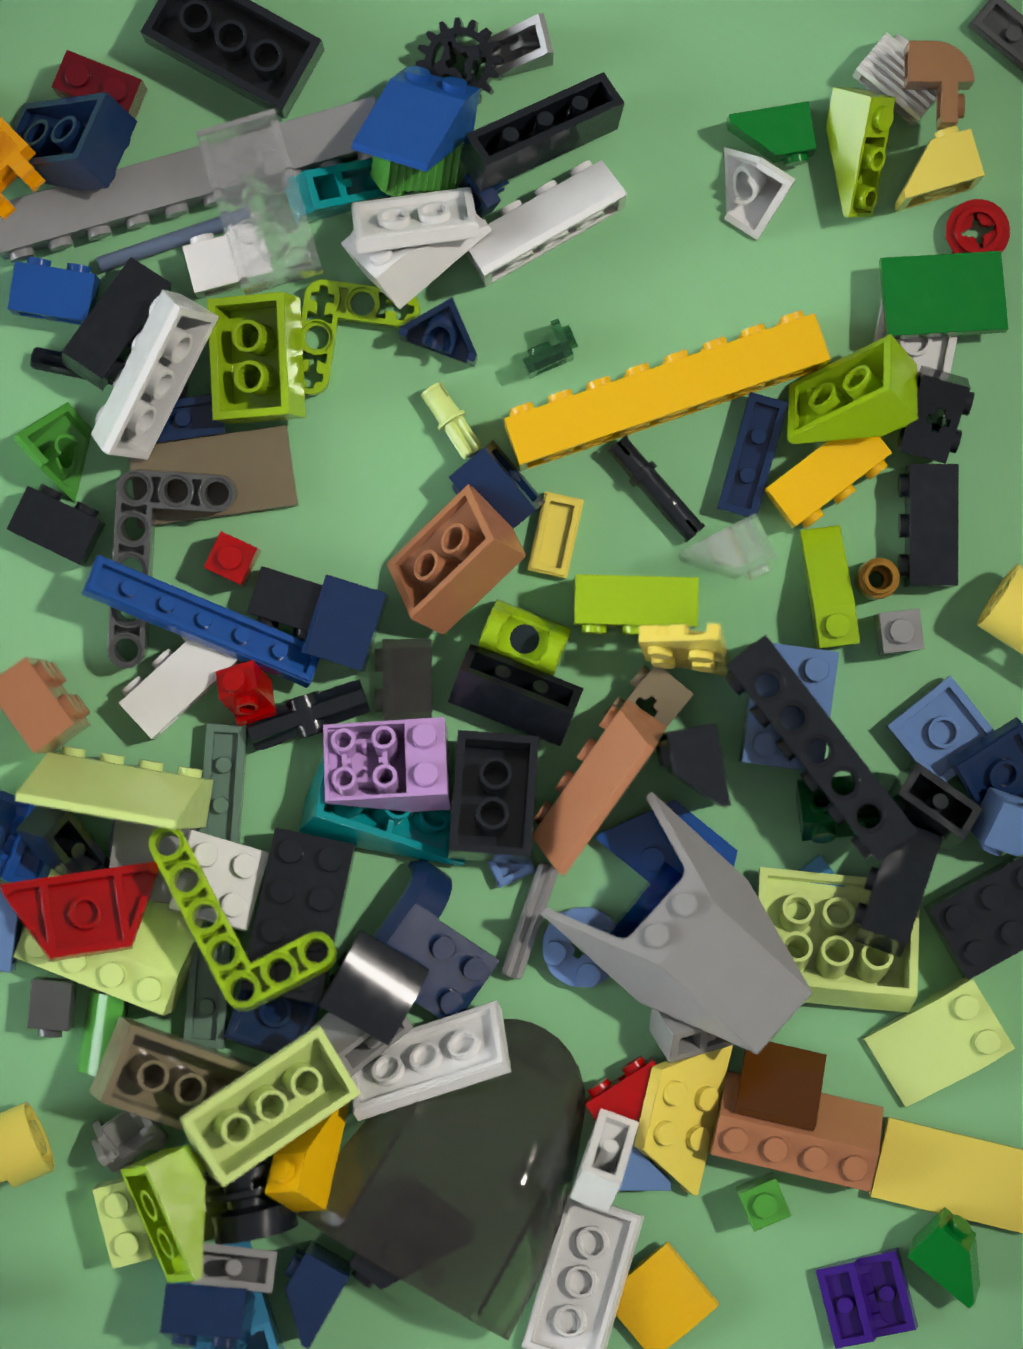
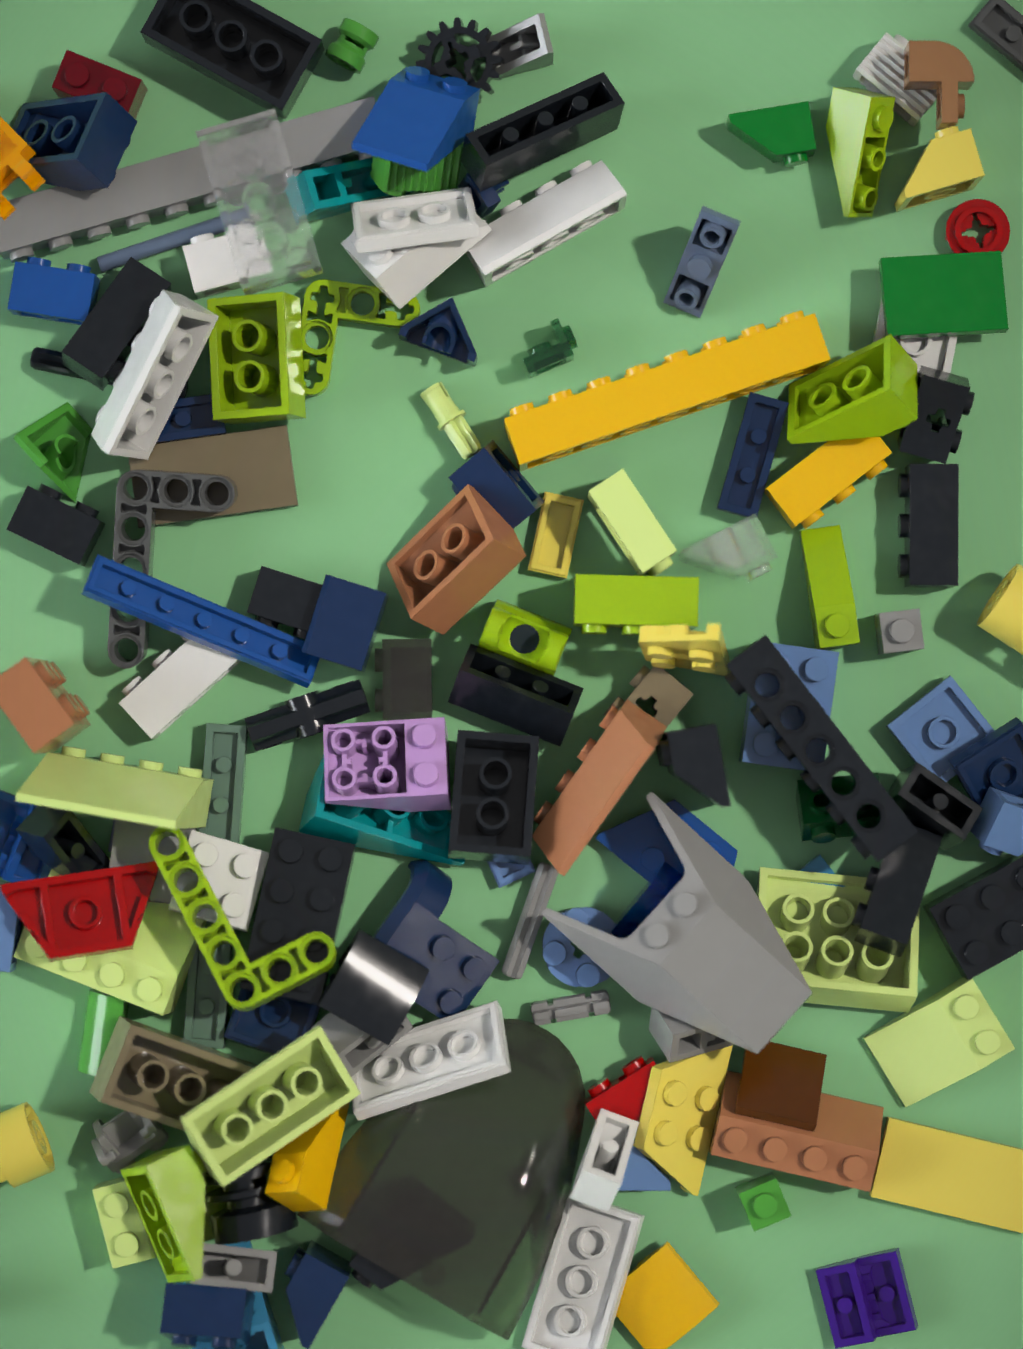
(52, 1006): dark grey brick -> none
(232, 558): red brick -> none
(246, 692): red brick -> none
(352, 45): none -> bright green wheel
(570, 1007): none -> light grey axle
(632, 524): none -> yellowish green window
(655, 488): black pin -> none
(701, 261): none -> sand blue slope
(753, 191): white slope -> none
(888, 572): pearl gold brick -> none
(949, 1255): green slope -> none

